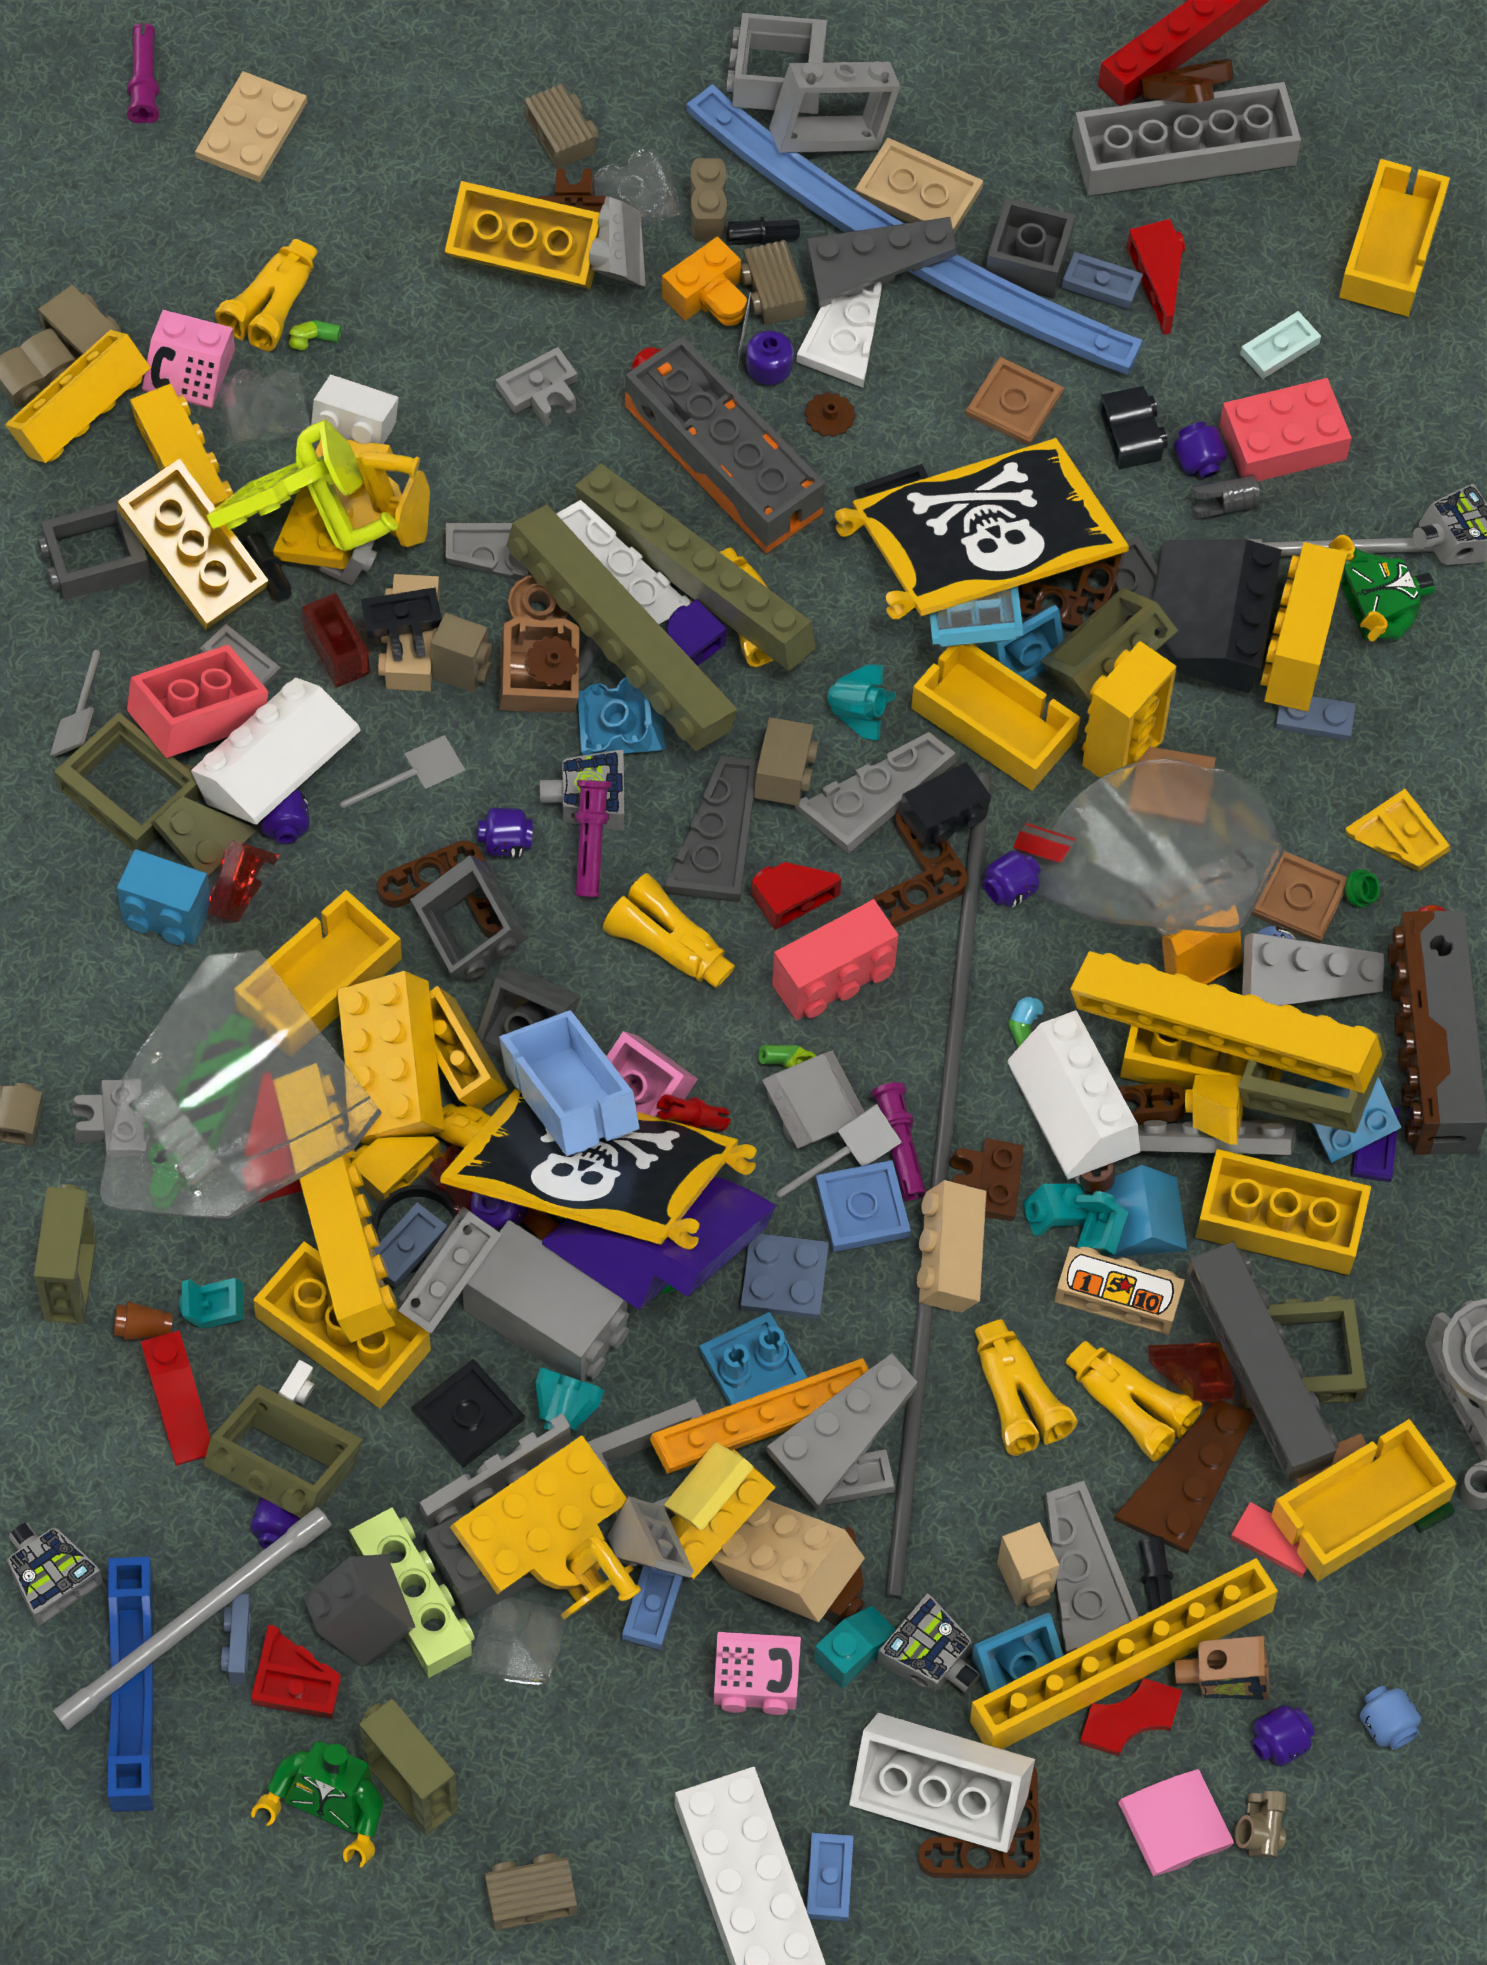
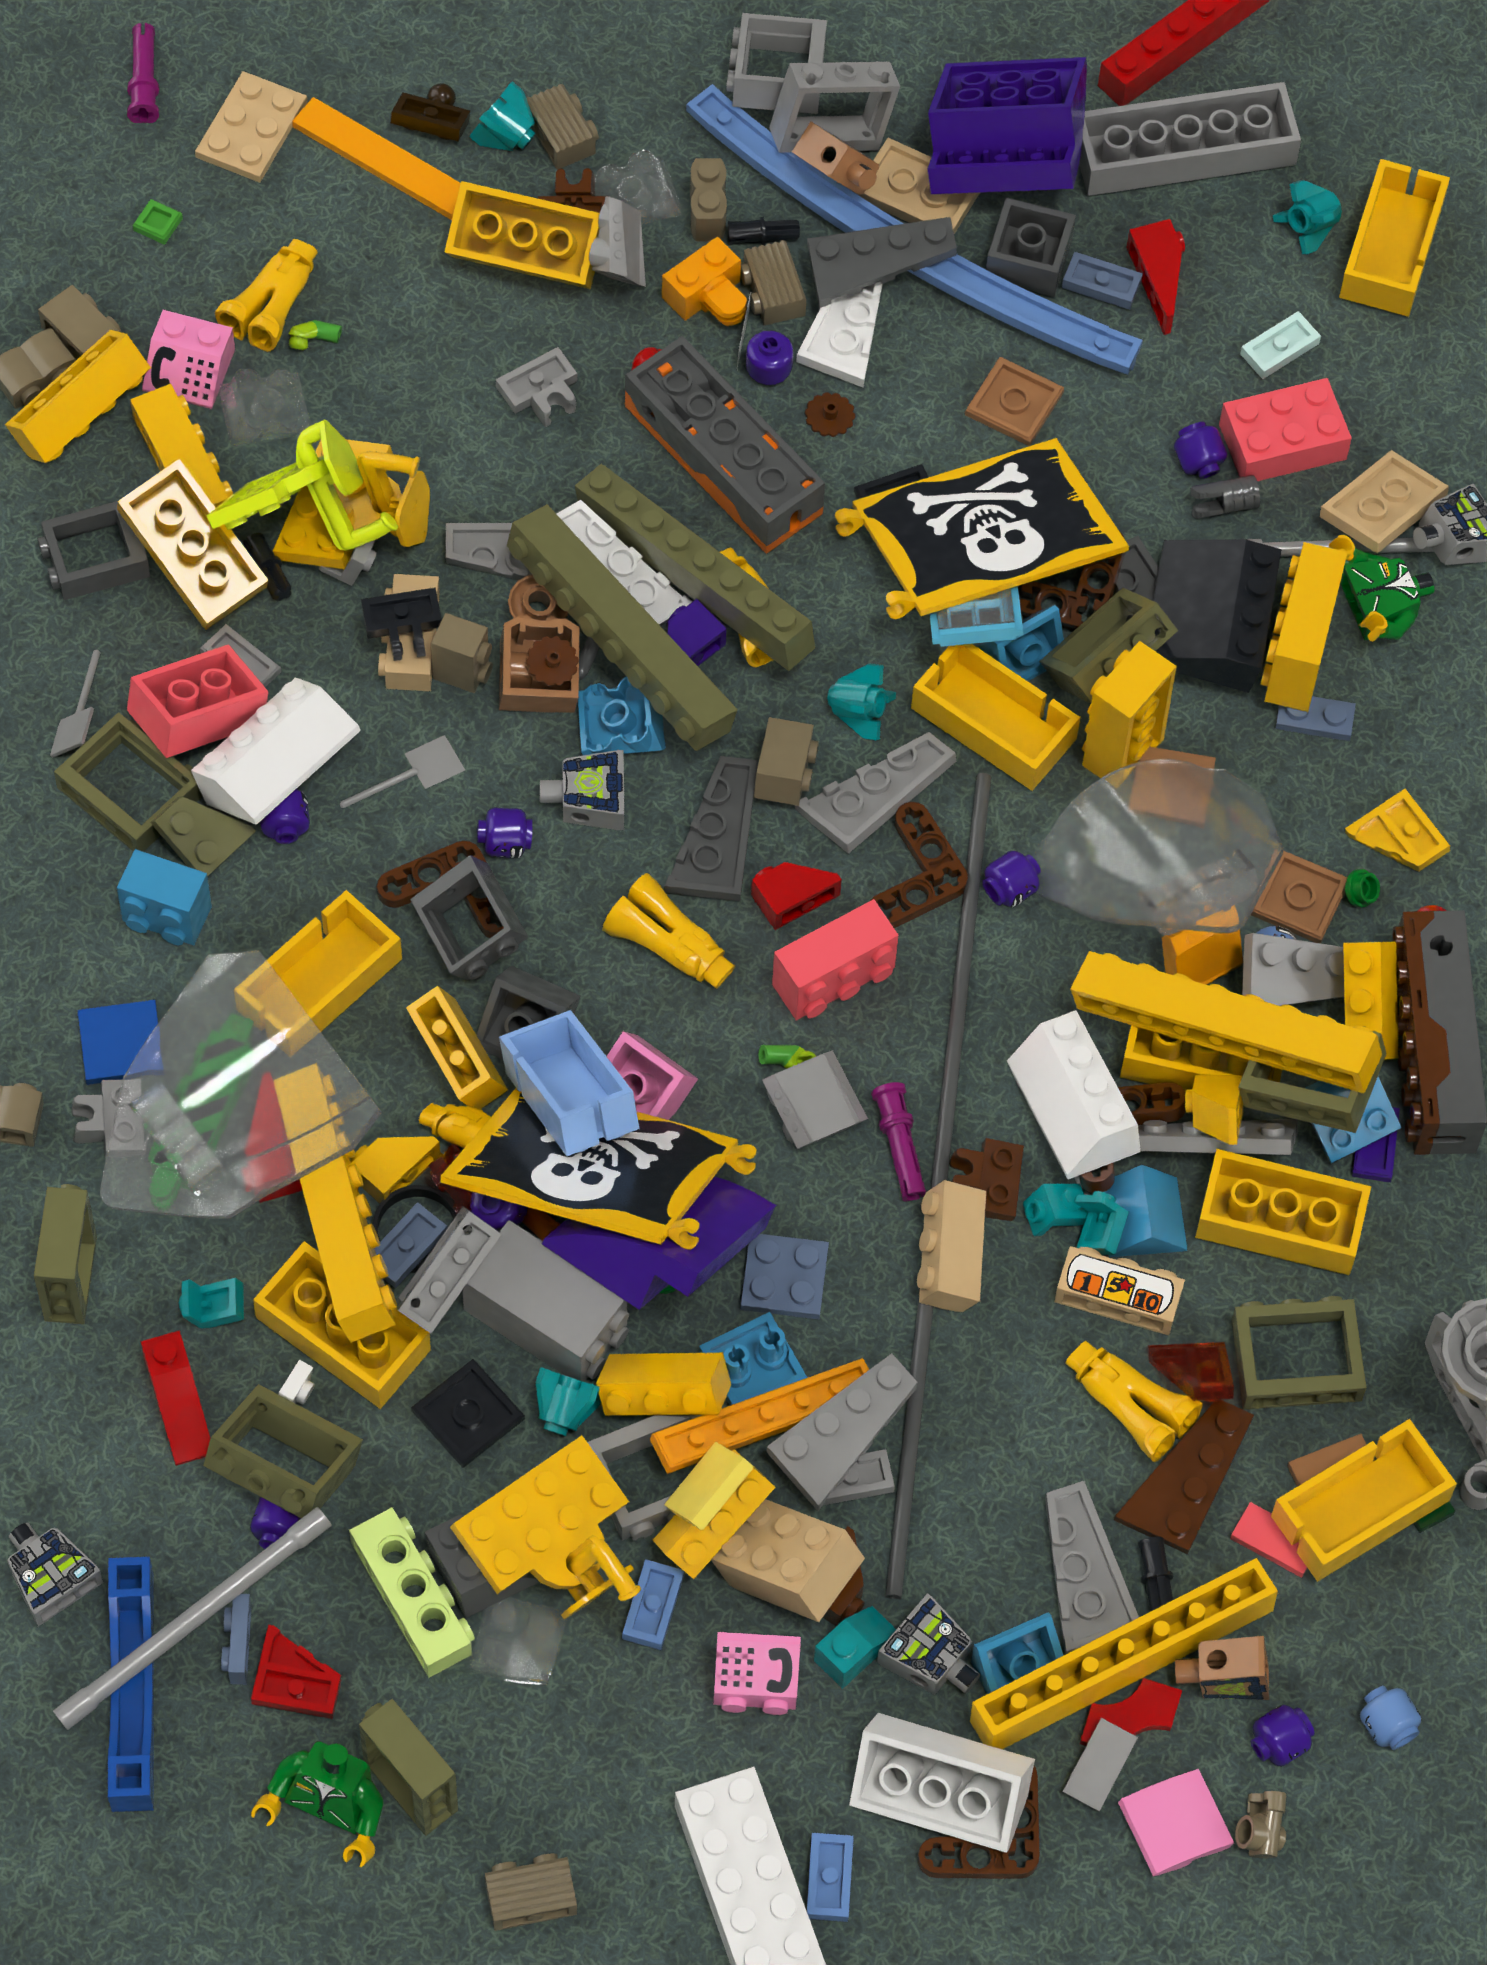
(114, 1037): none -> blue tile
(140, 1322): dark orange cone -> none
(157, 221): none -> bright green tile
(237, 880): clear red wing -> none
(336, 640): clear red brick -> none
(355, 410): white brick -> none
(360, 1608): dark grey slope -> none
(378, 156): none -> light orange tile
(393, 1053): yellow brick -> none
(432, 115): none -> dark brown plate
(494, 1474): light grey wing -> none
(507, 122): none -> teal brick
(591, 818): magenta pin -> none
(647, 1538): light grey slope -> none
(664, 1384): none -> yellow brick
(693, 1112): red pin -> none
(848, 168): none -> medium nougat torso
(862, 1206): medium blue plate -> none
(866, 1137): light grey piece -> none
(945, 805): black brick -> none
(1007, 125): none -> dark purple slope
(1012, 1369): yellow piece -> none
(1023, 1017): medium azure arm -> none
(1028, 1565): tan brick -> none
(1043, 843): red sticker -> none
(1100, 1764): none -> light grey tile
(1132, 427): black brick -> none
(1188, 83): reddish brown beam -> none
(1262, 1361): dark grey brick -> none
(1315, 213): none -> teal brick
(1372, 990): none -> yellow brick
(1383, 501): none -> tan plate

